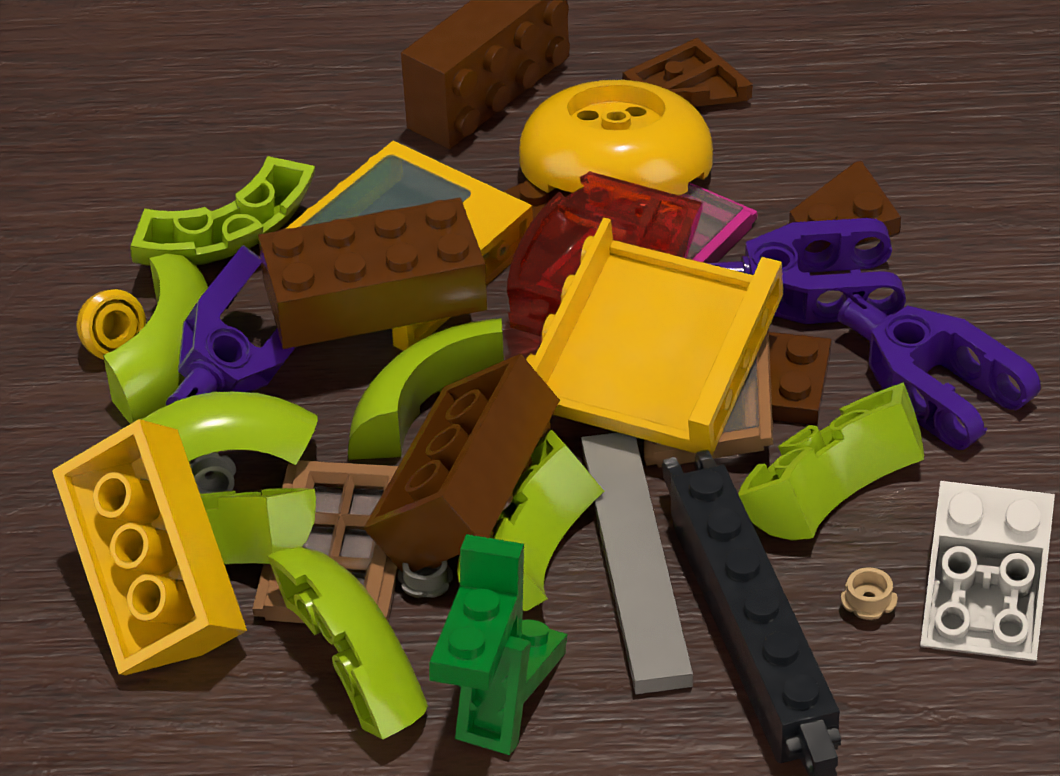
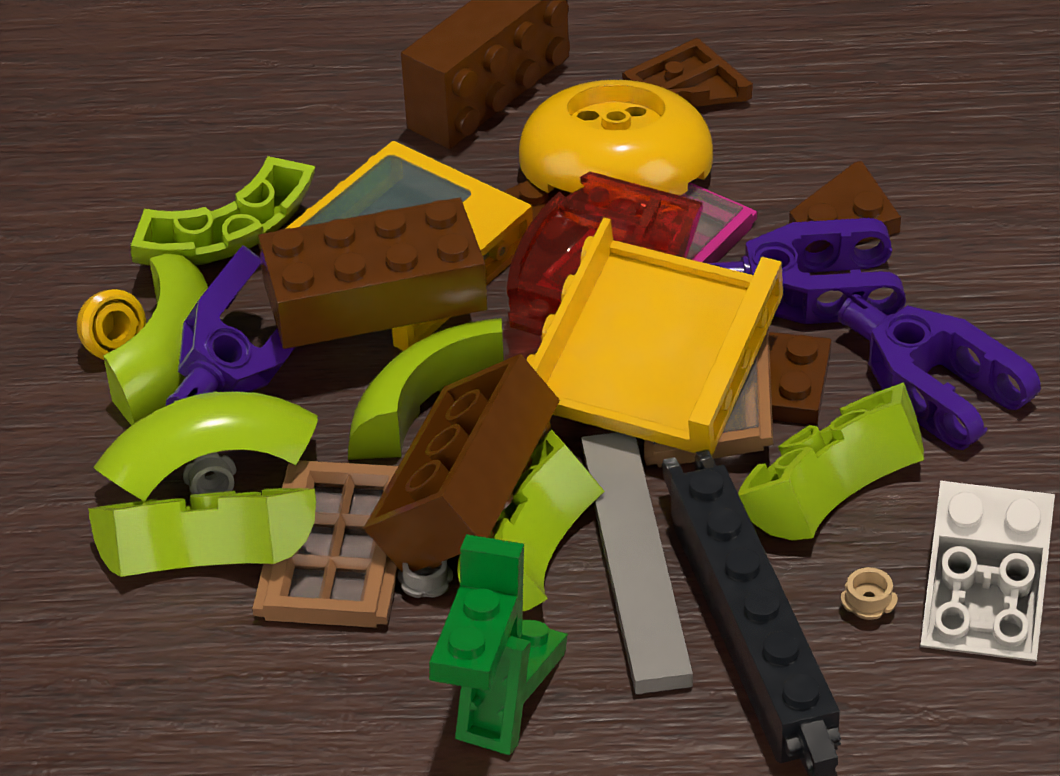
(148, 548): yellow slope -> none
(369, 652): lime brick -> none

